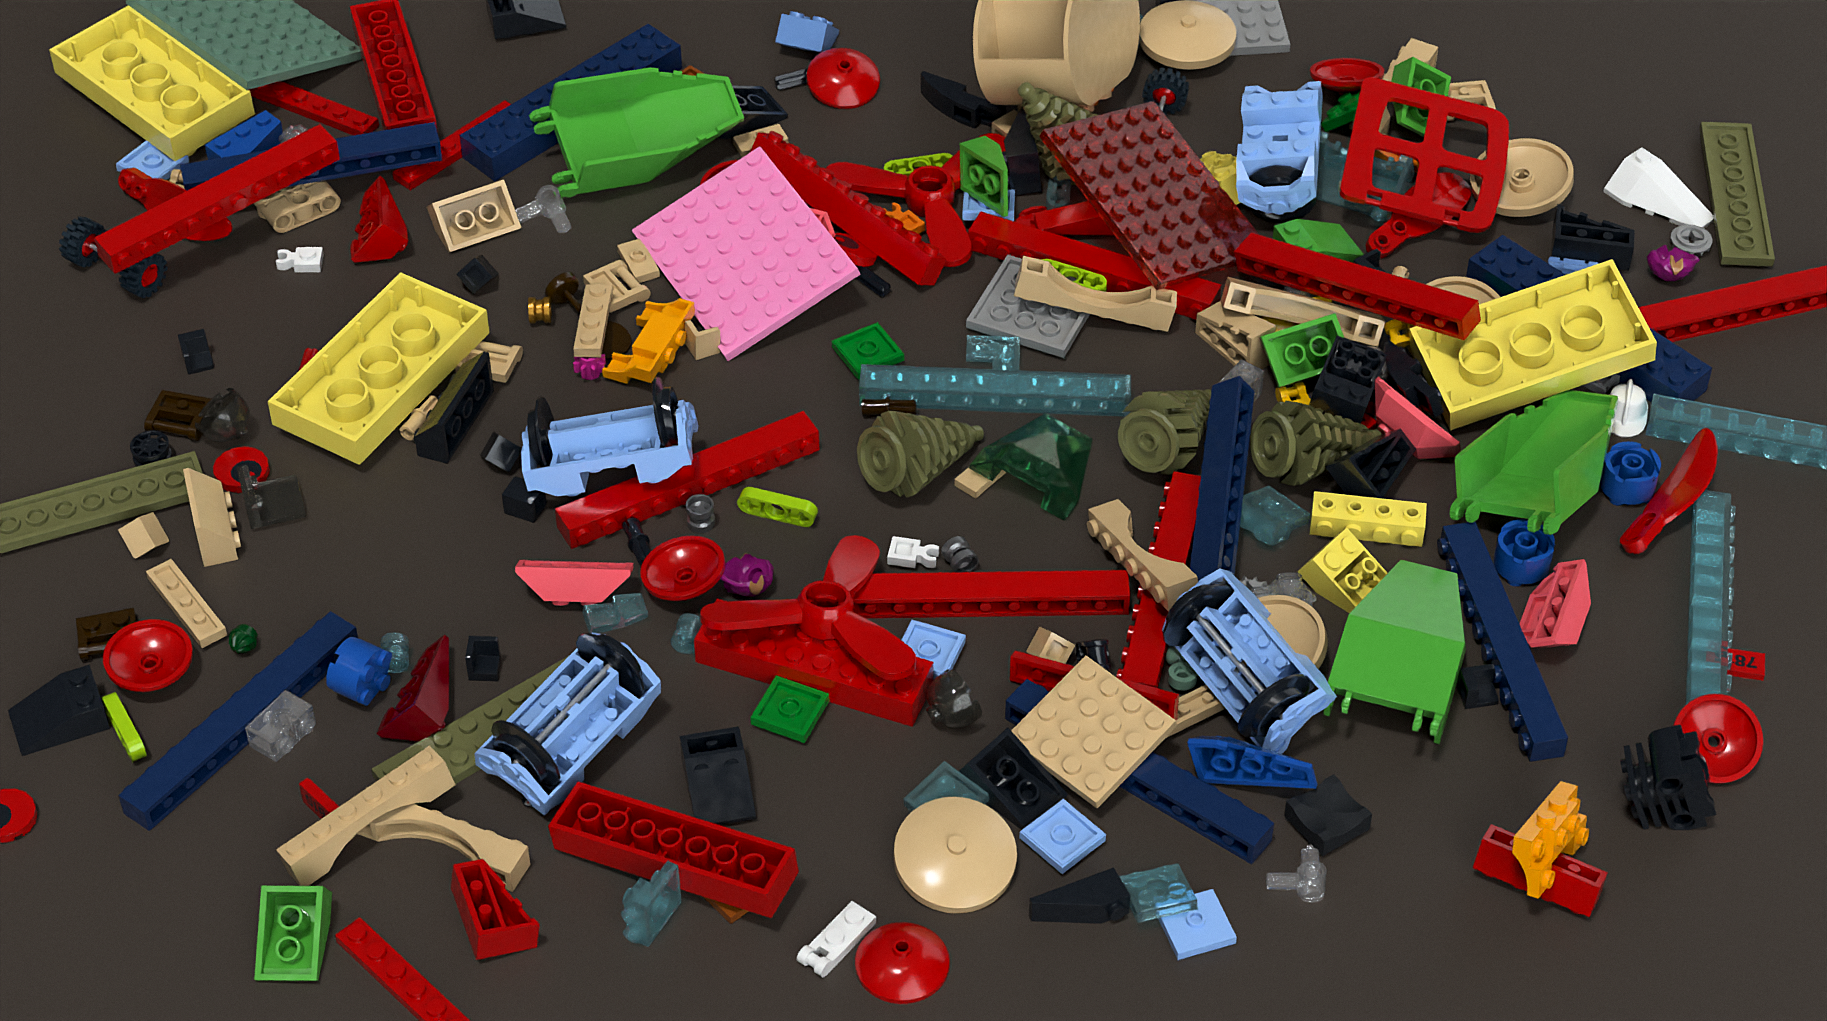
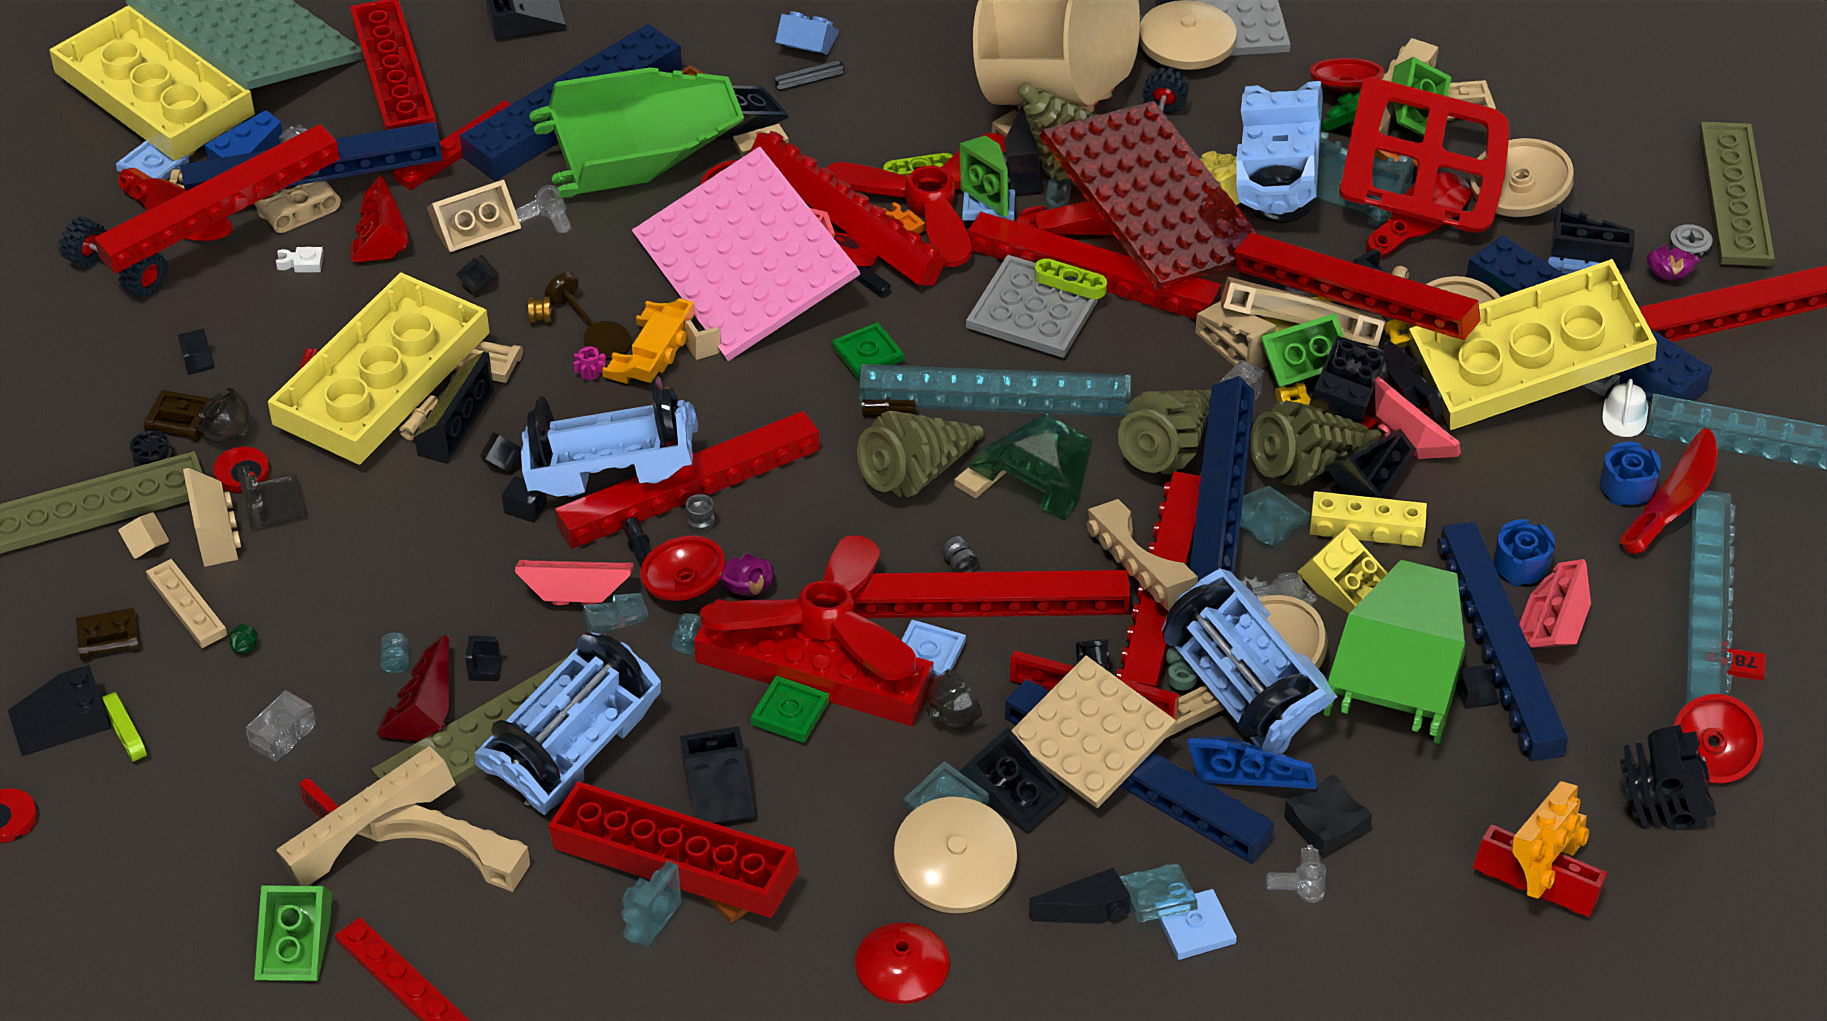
(147, 655): red dish -> none
(224, 731): dark blue brick -> none
(316, 108): red plate -> none
(359, 670): blue brick -> none
(489, 913): red wedge -> none
(593, 320): tan plate -> none
(621, 296): tan plate -> none
(638, 260): tan plate -> none
(801, 514): lime beam -> none
(837, 939): white plate -> none
(843, 78): red dish -> none
(908, 552): white plate -> none
(955, 102): black slope -> none
(1001, 350): clear light blue plate -> none
(1050, 646): tan panel -> none
(1062, 836): light blue plate -> none
(1144, 307): tan arch -> none
(1318, 237): bright green slope -> none
(1537, 461): bright green windscreen -> none
(1651, 185): white wedge -> none

